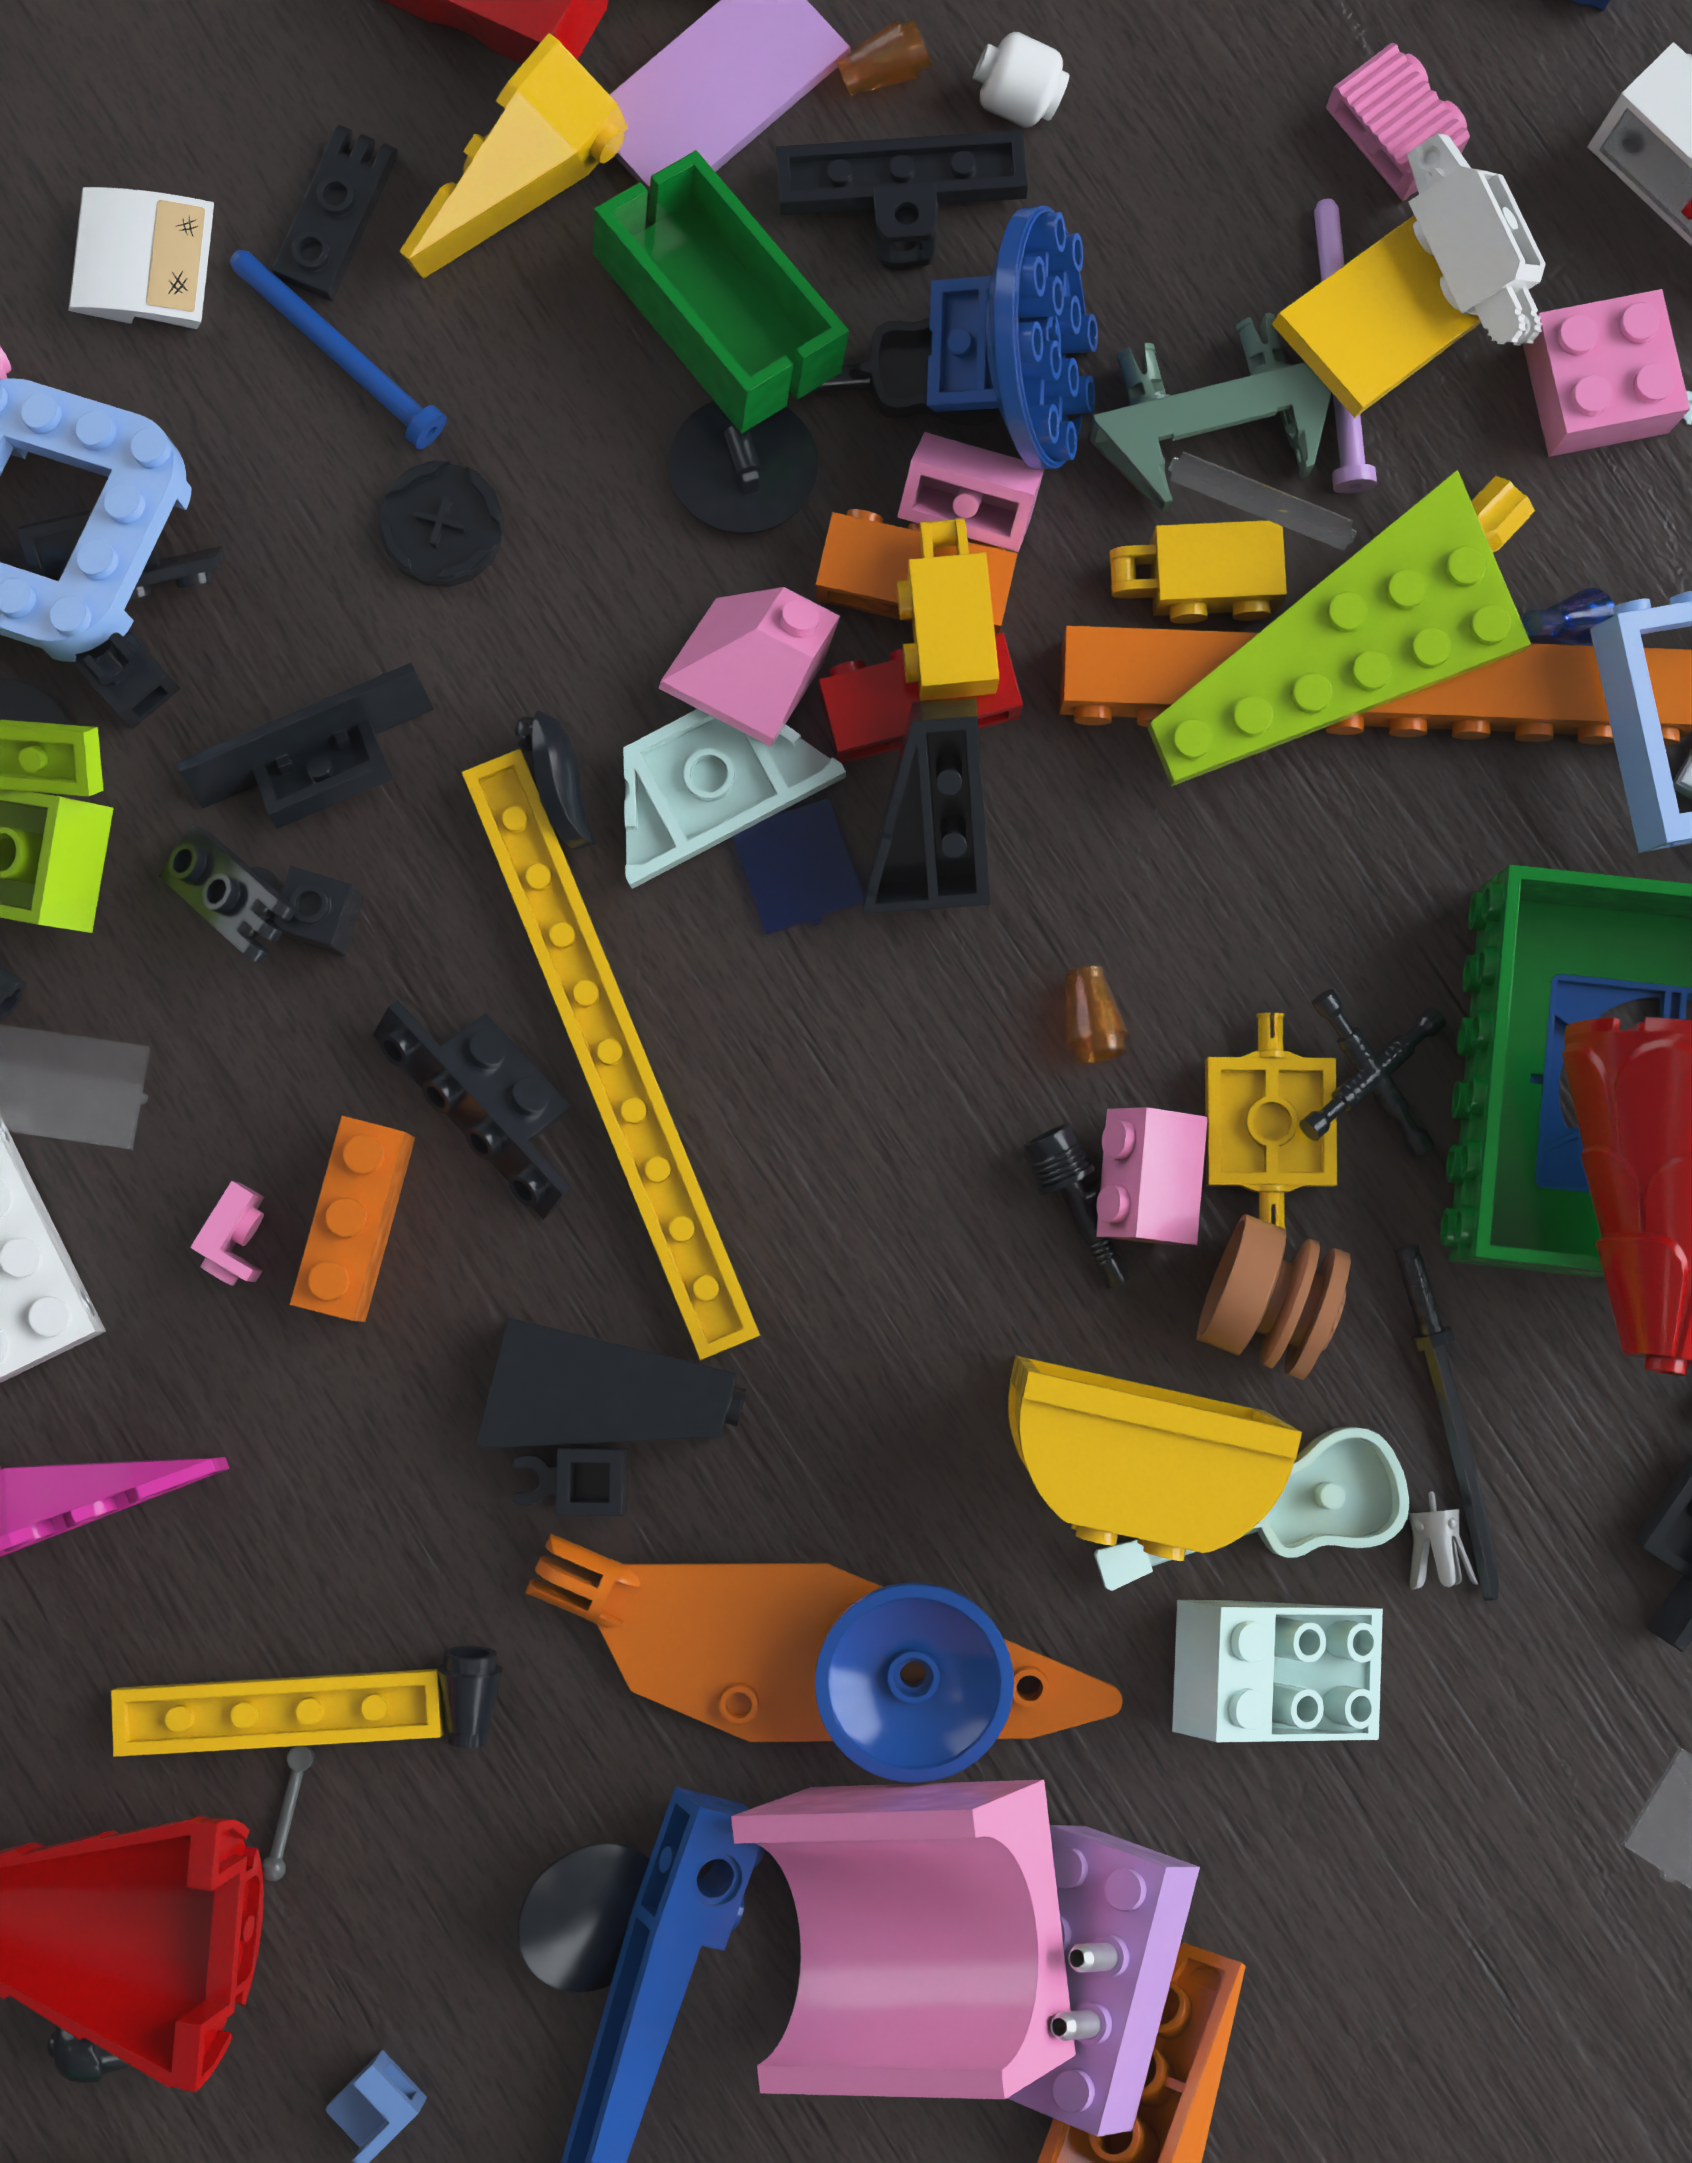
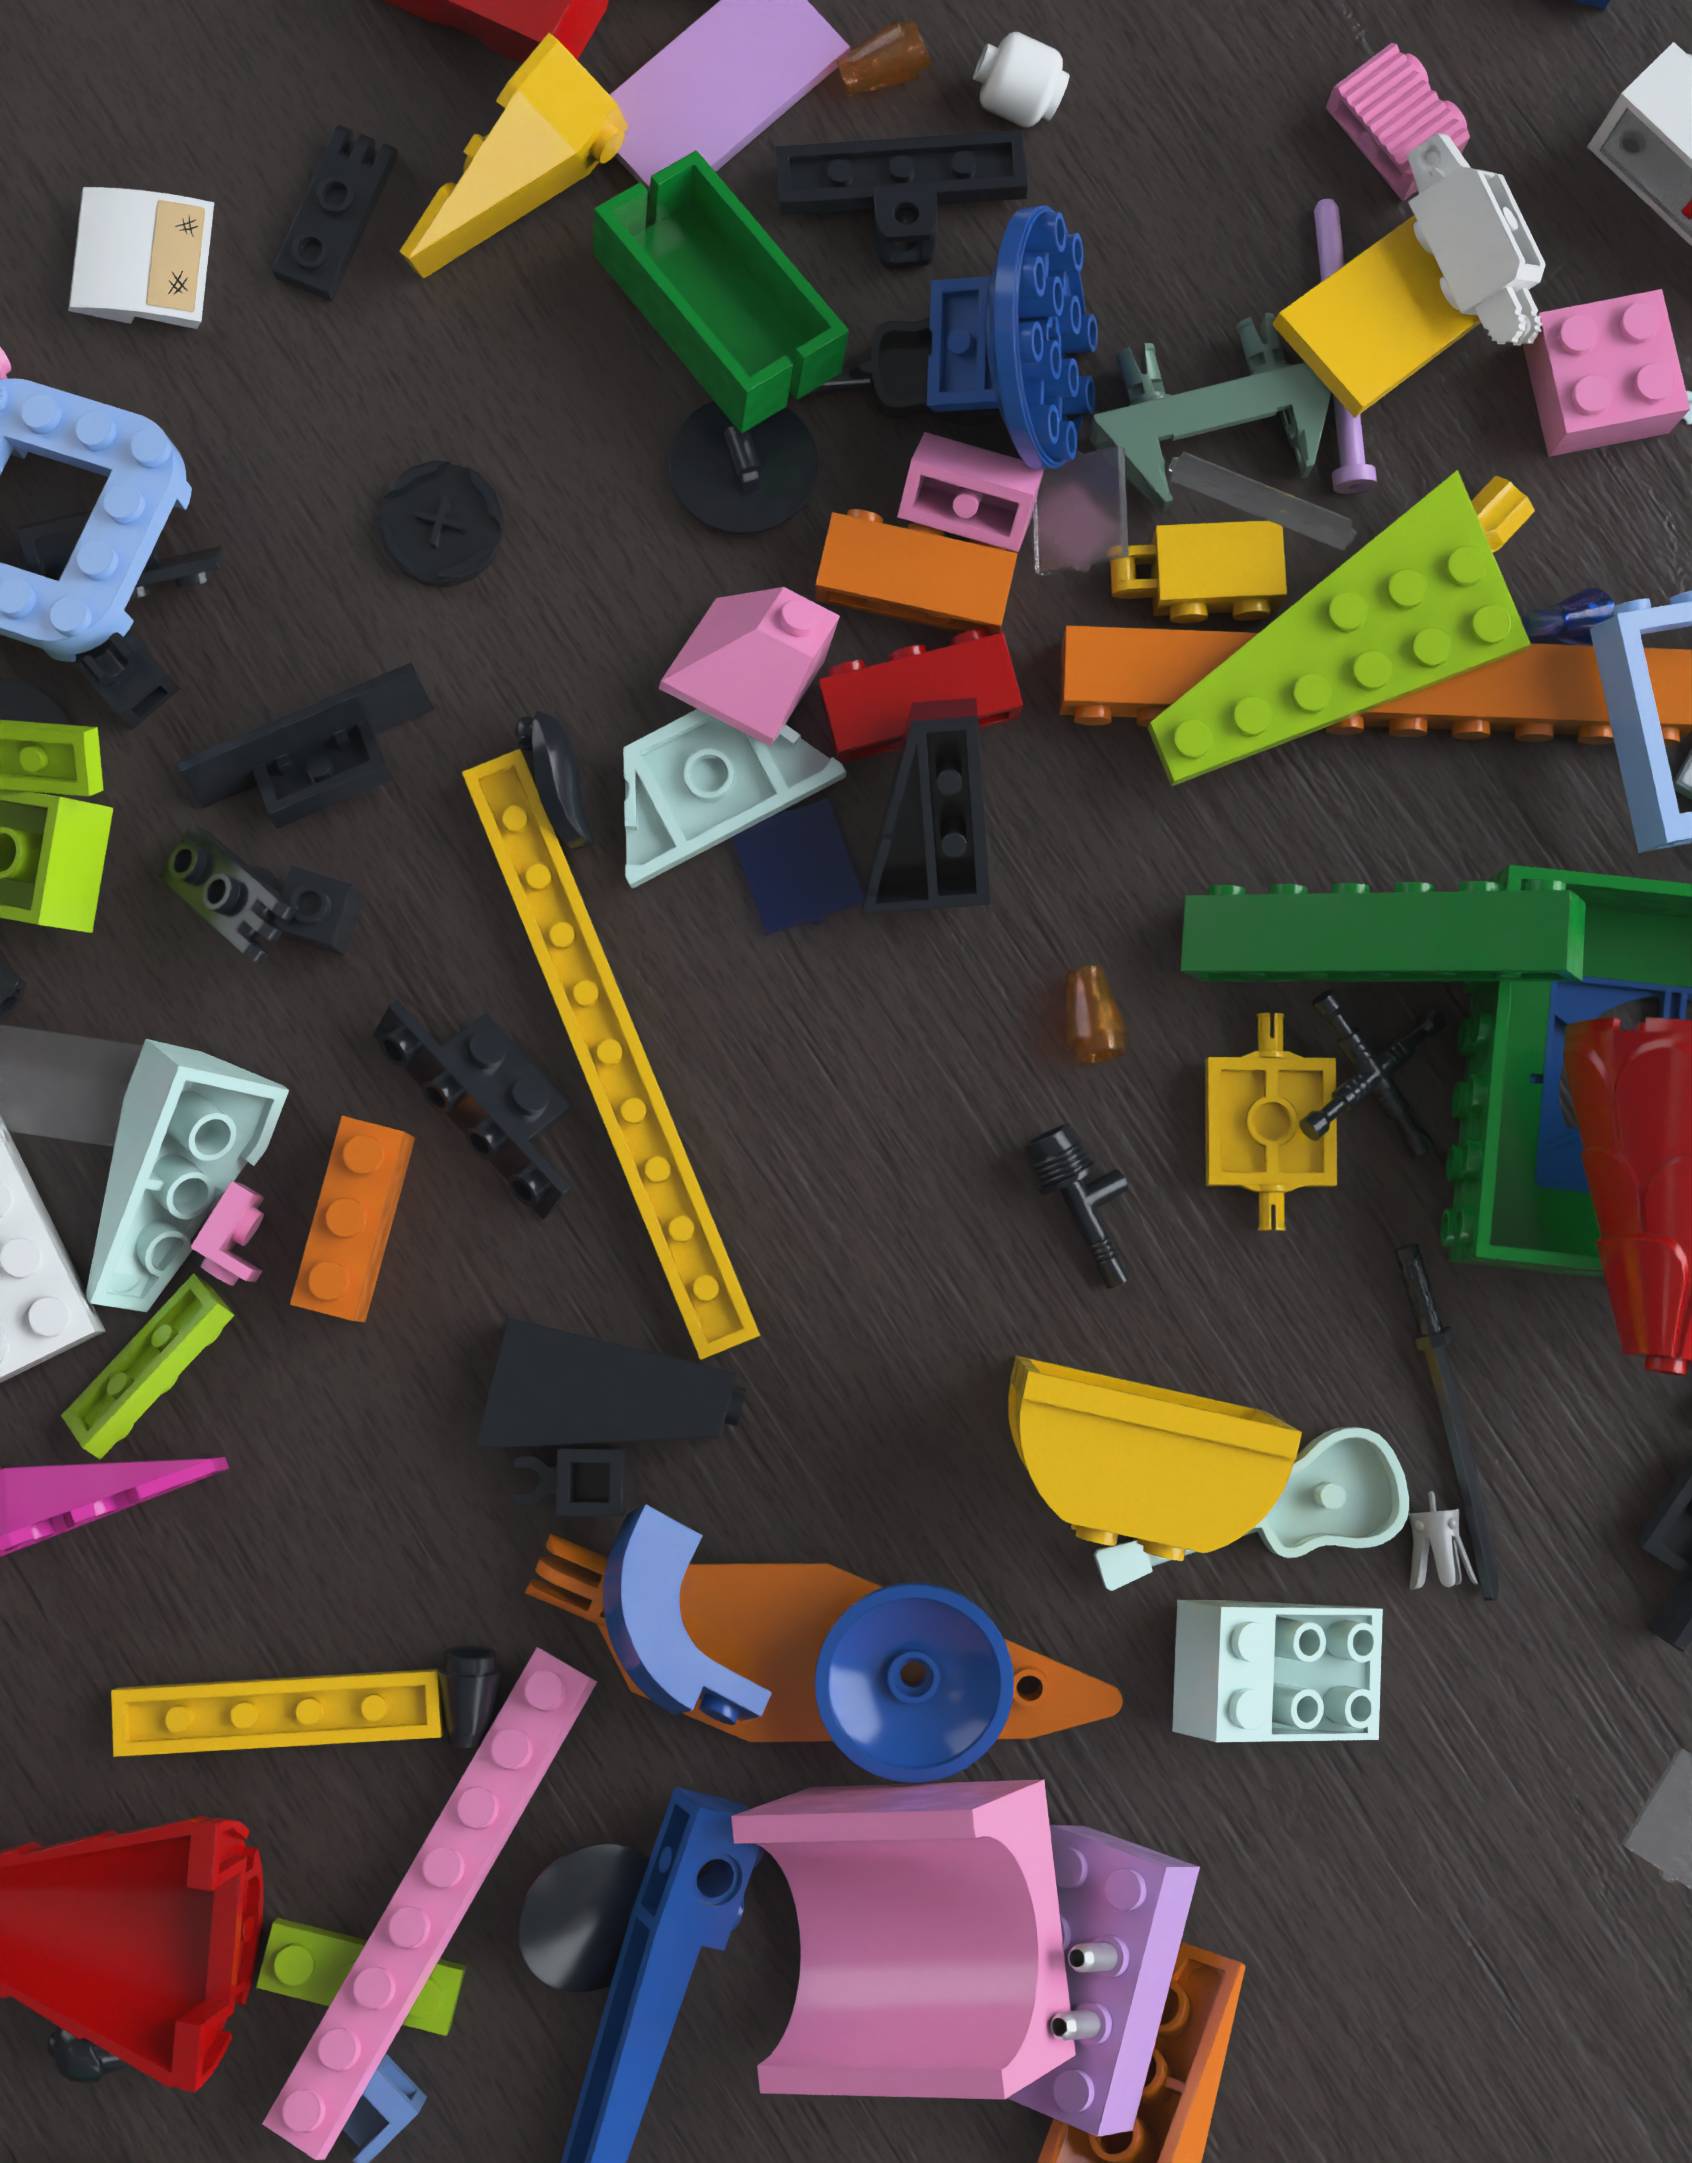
(147, 1366): none -> lime plate
(177, 1147): none -> light aqua wedge
(298, 1759): dark grey hinge -> none
(316, 1961): none -> lime plate
(422, 423): blue bar -> none
(429, 1905): none -> bright pink plate
(648, 1629): none -> arch
(950, 617): yellow brick -> none
(1081, 513): none -> clear piece
(1151, 1176): bright pink brick -> none
(1274, 1297): nougat wheel -> none
(1385, 935): none -> green brick

